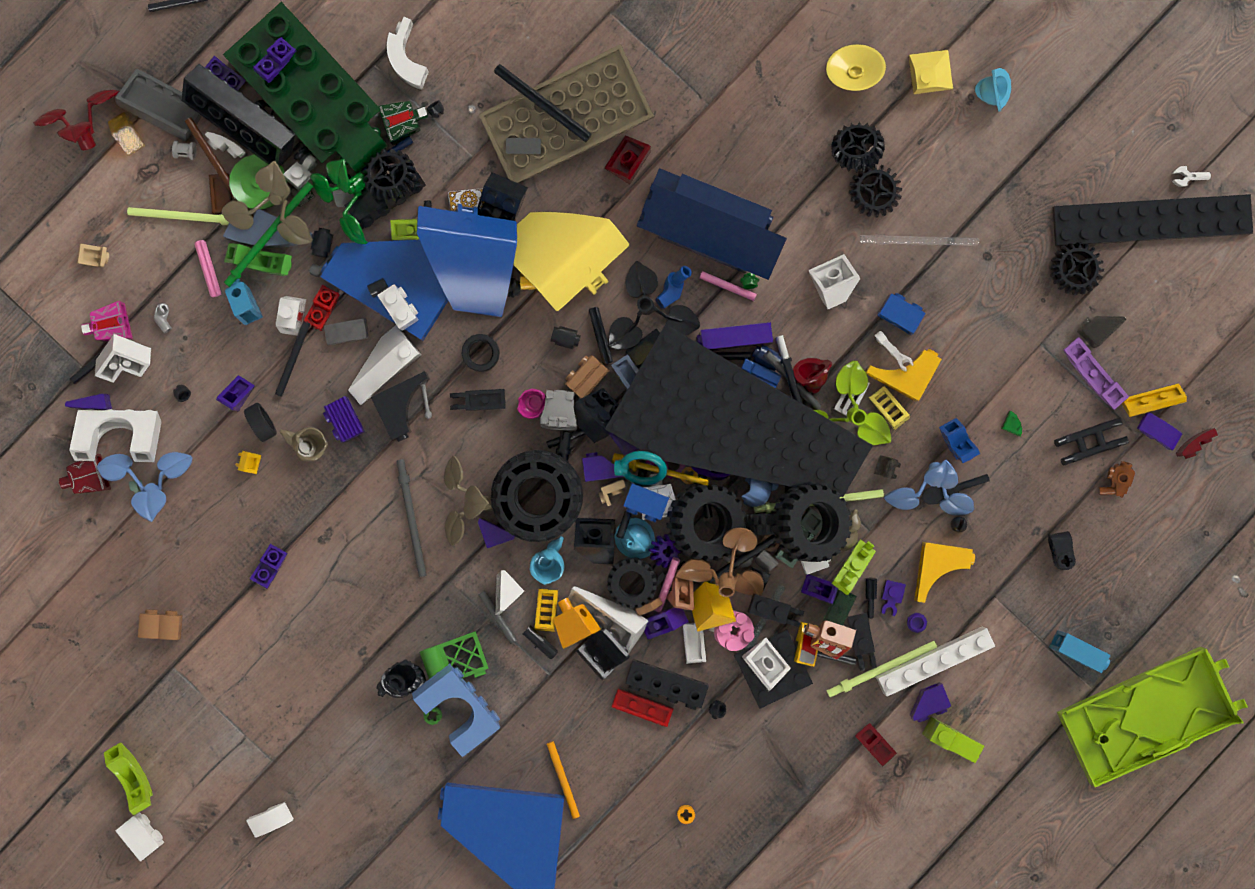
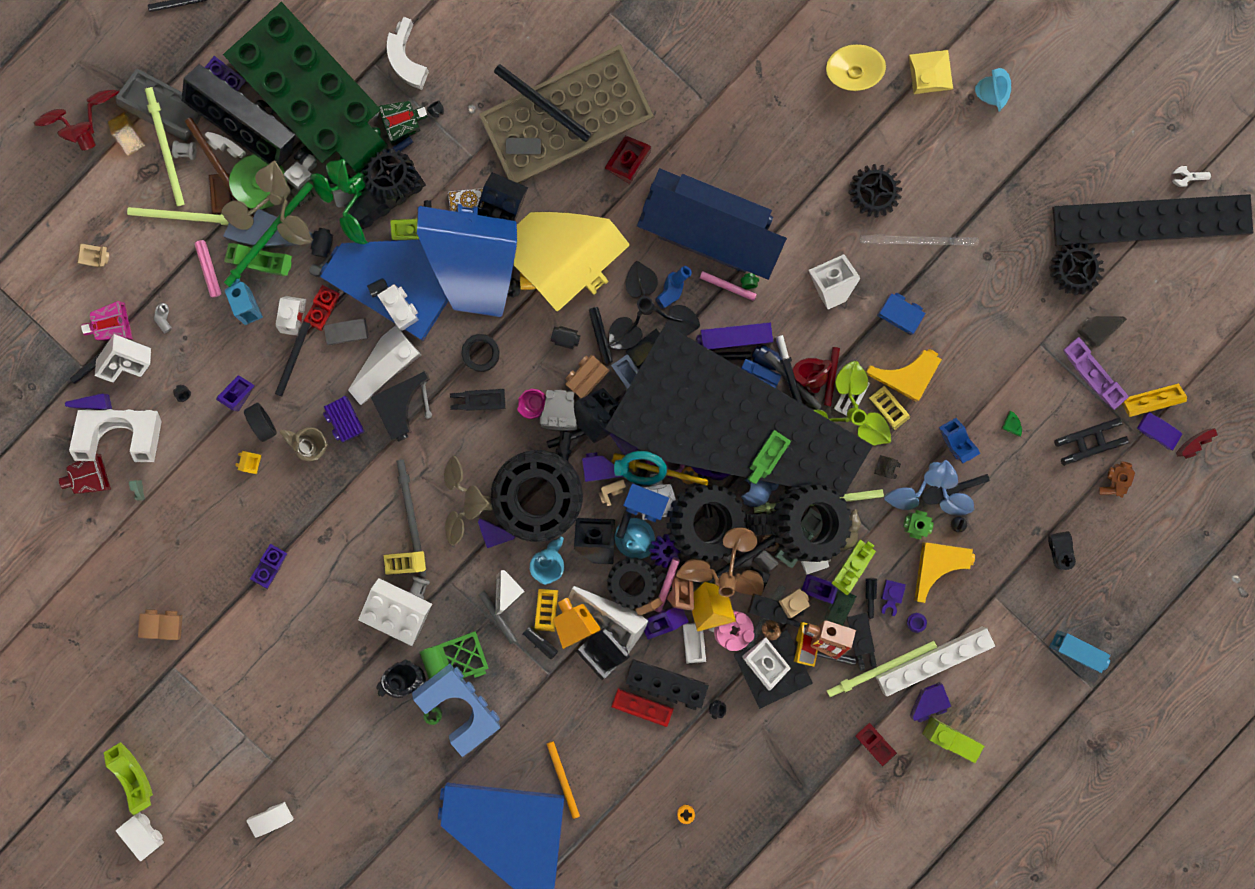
(151, 498): medium blue plant -> none
(154, 109): none -> yellowish green bar
(275, 60): dark purple slope -> none
(395, 612): none -> white brick
(416, 563): none -> light yellow slope
(419, 586): none -> light grey bush
(768, 456): none -> bright green hinge
(774, 625): none -> medium nougat bush
(794, 602): none -> tan bracket
(831, 376): none -> dark red bar
(855, 153): black gear -> none
(882, 340): white piece -> none
(911, 521): none -> bright green brick
(1150, 716): lime piece -> none

